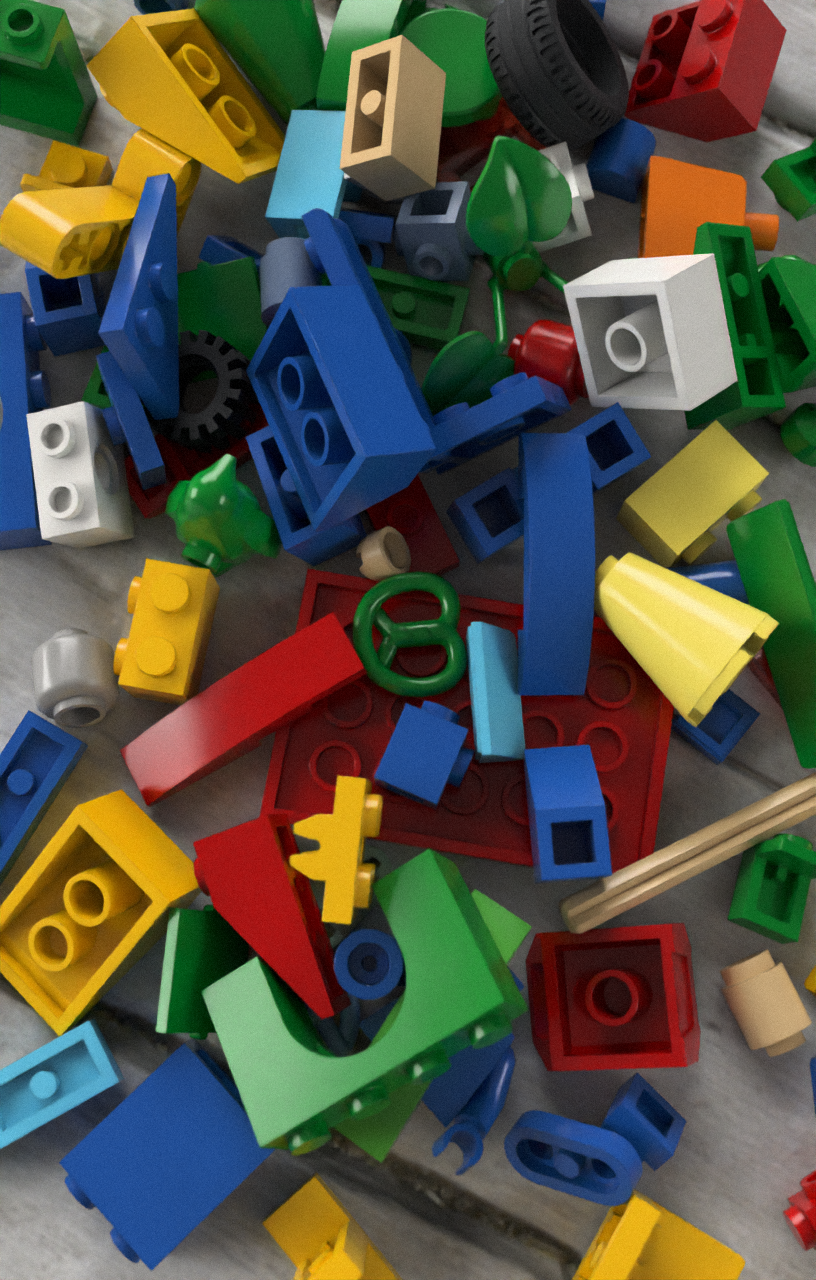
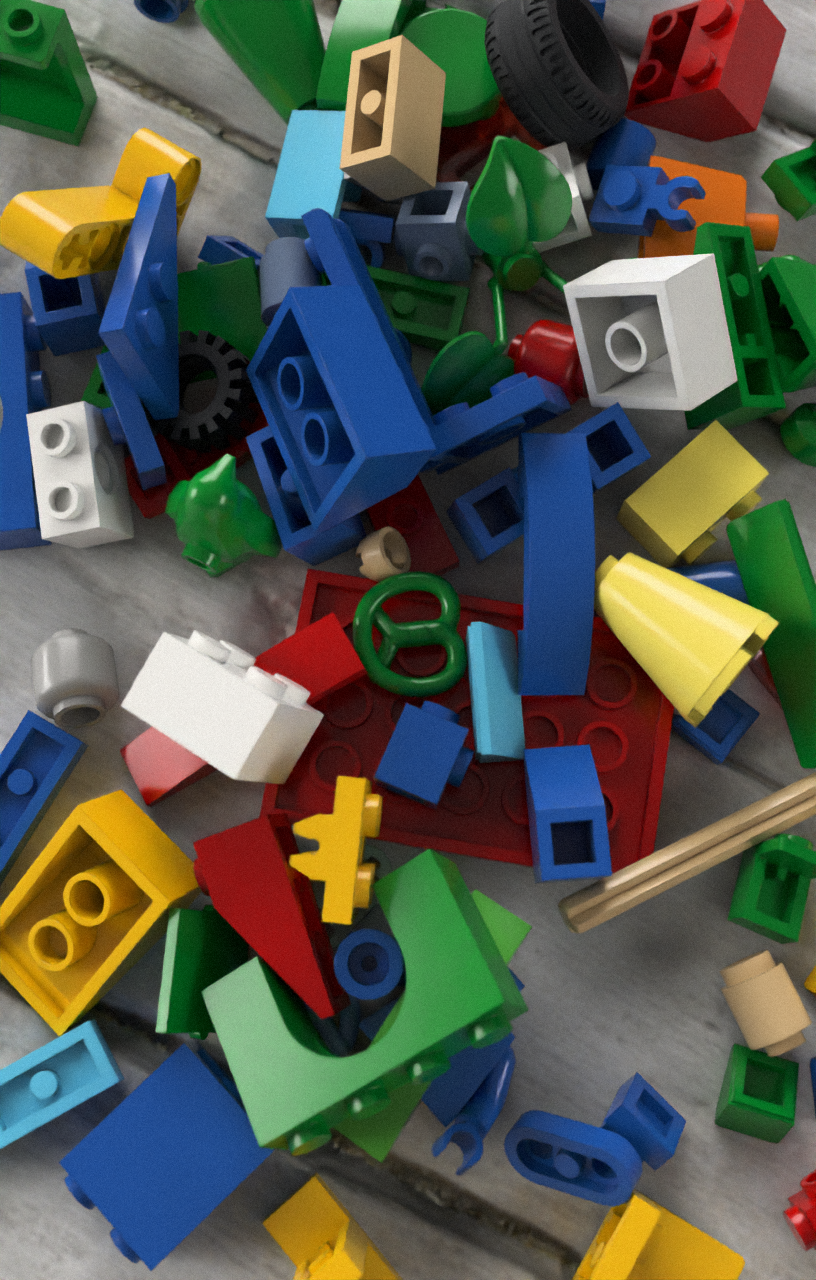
(69, 168): yellow bracket -> none
(168, 632): yellow brick -> none
(186, 90): yellow slope -> none
(224, 707): none -> white brick
(613, 998): red slope -> none
(638, 196): none -> blue plate
(758, 1094): none -> green slope

